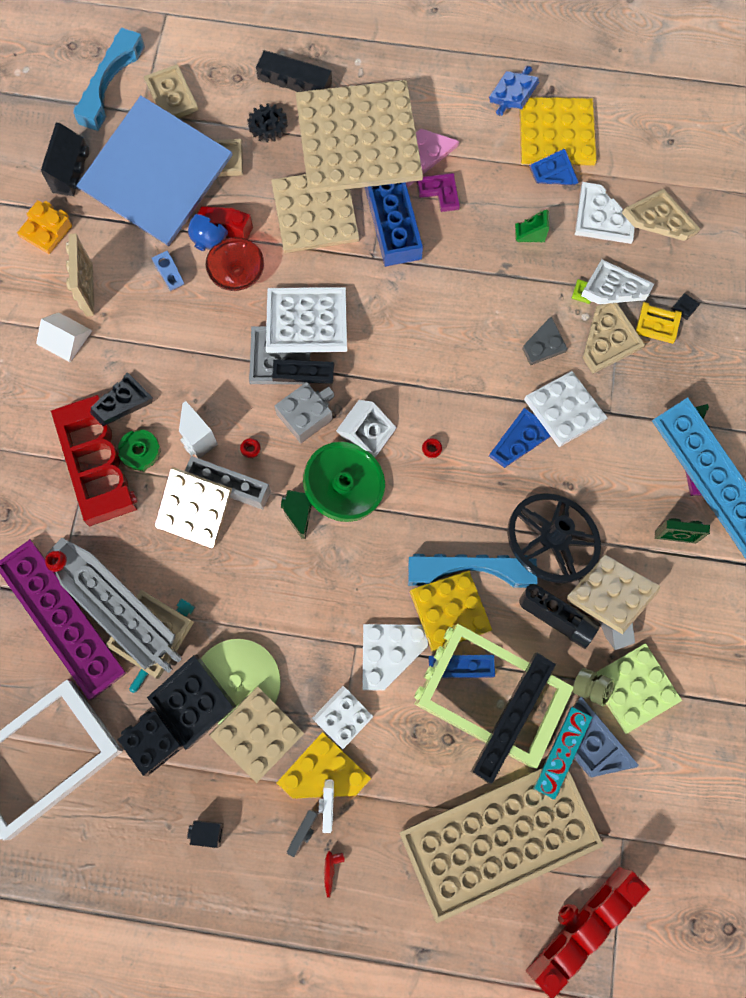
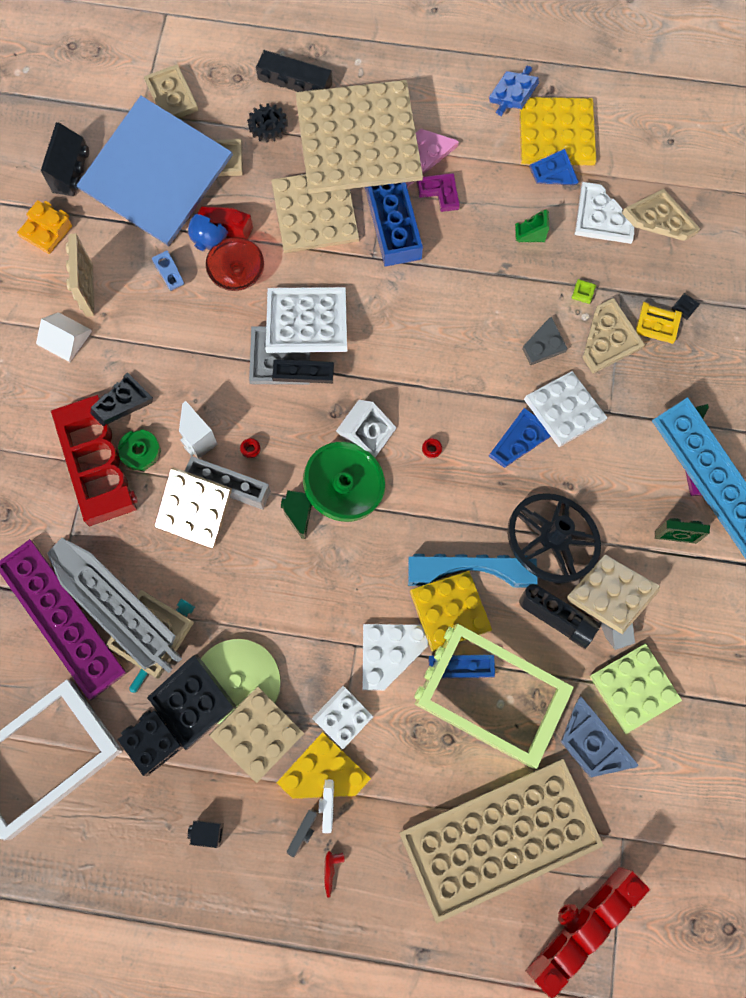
(52, 558): red plate -> none
(122, 52): dark azure arch -> none
(305, 411): light grey hinge -> none
(513, 718): black plate -> none
(562, 753): teal tile -> none
(590, 685): olive wheel -> none
(615, 285): white plate -> none

